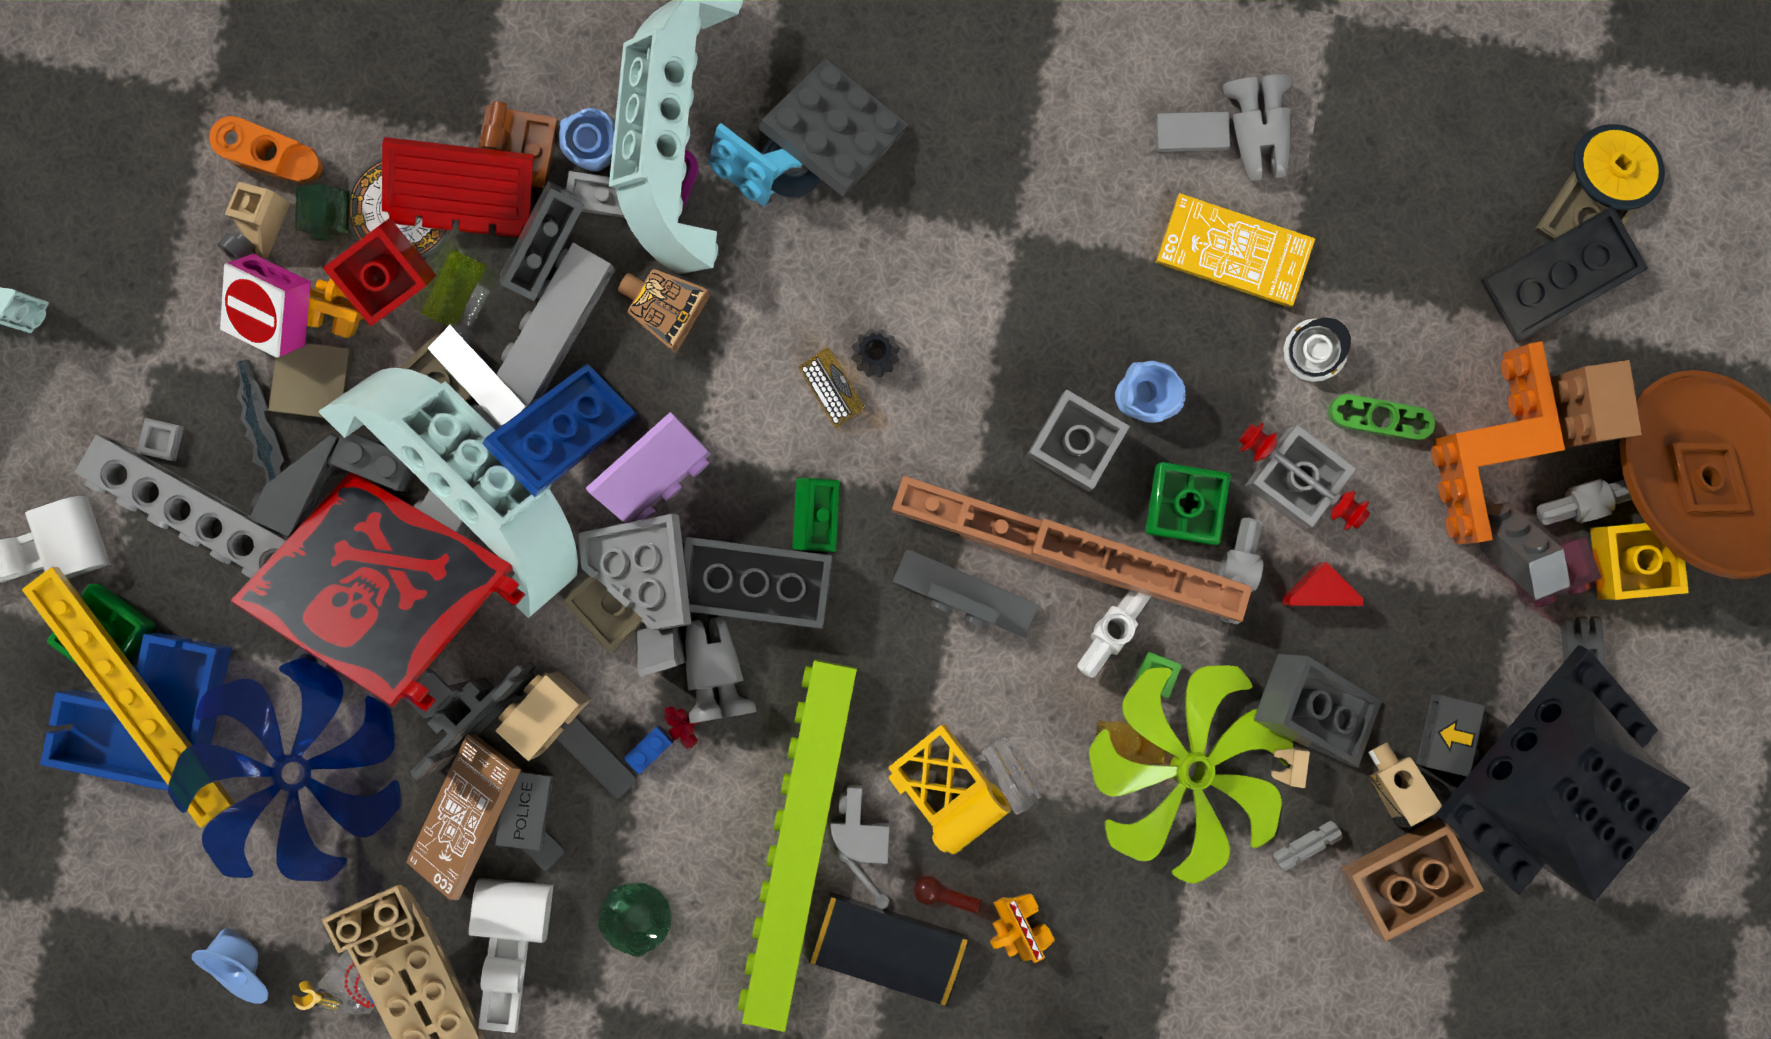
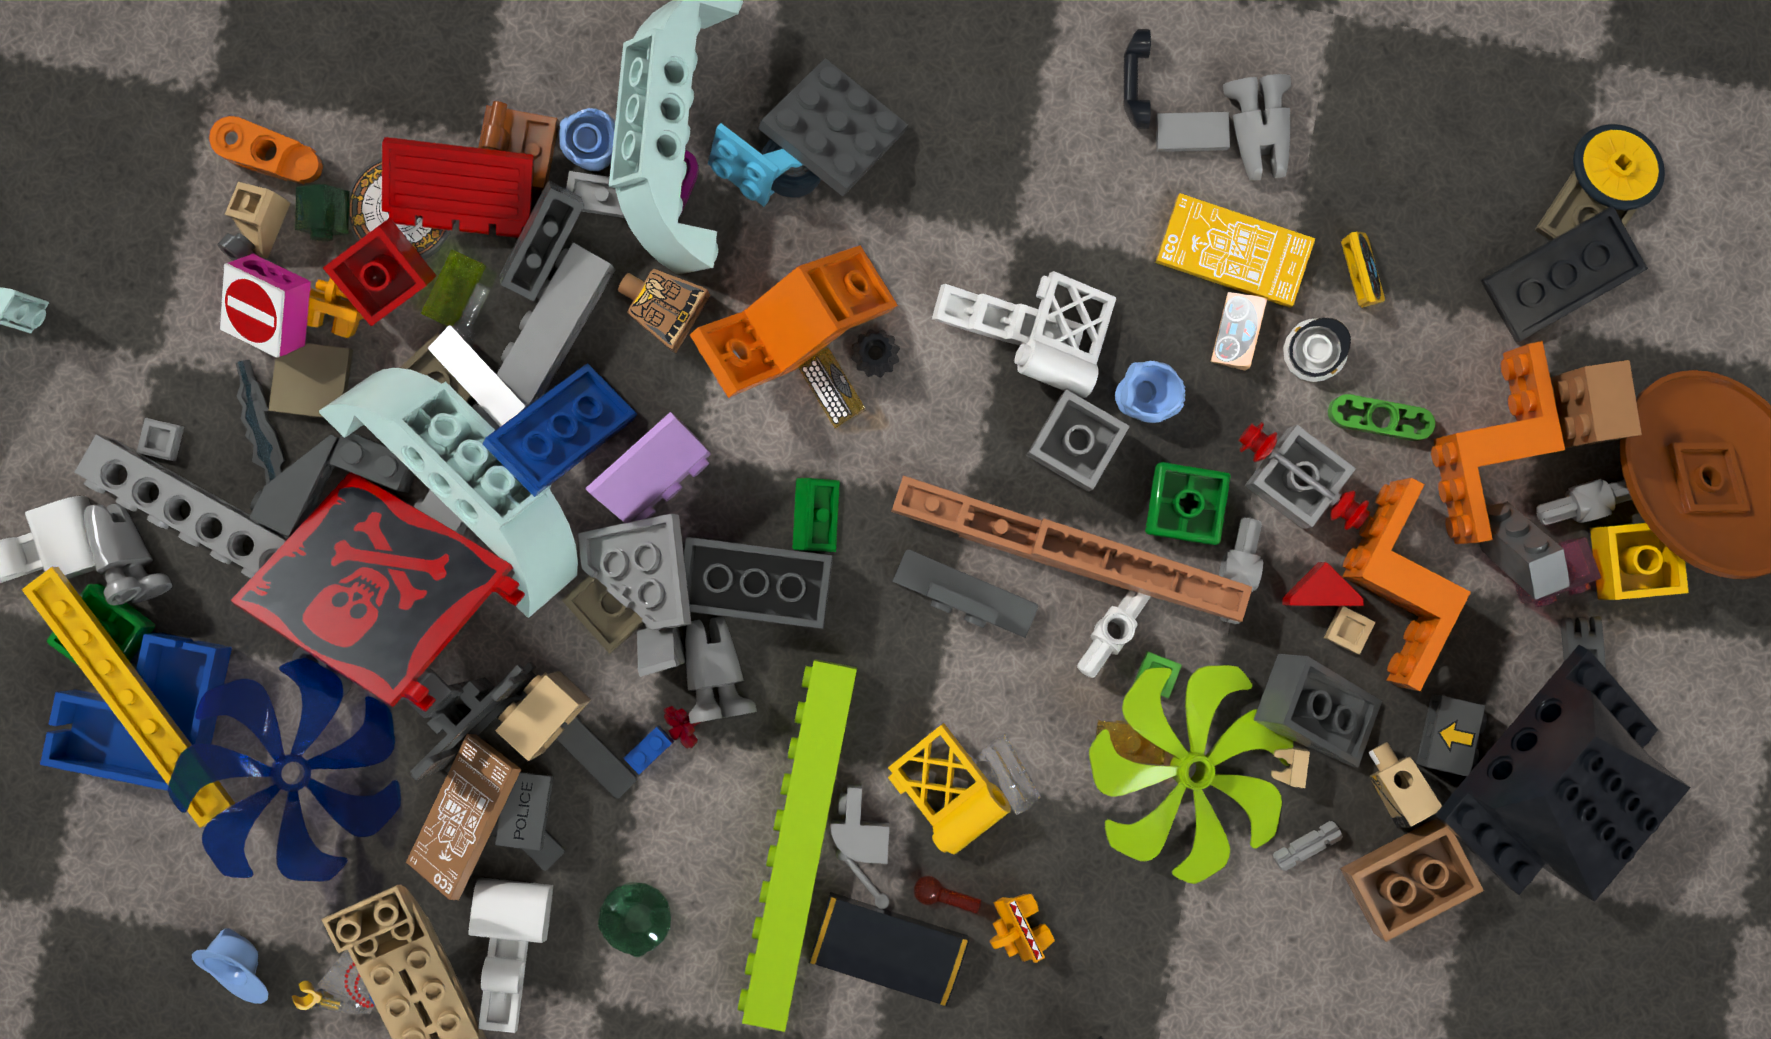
(120, 550): none -> light grey piece
(793, 320): none -> orange bracket
(993, 316): none -> white slope
(1057, 362): none -> white piece
(1137, 110): none -> black bar
(1238, 330): none -> slope
(1349, 630): none -> tan plate
(1362, 269): none -> yellow slope
(1405, 584): none -> orange bracket

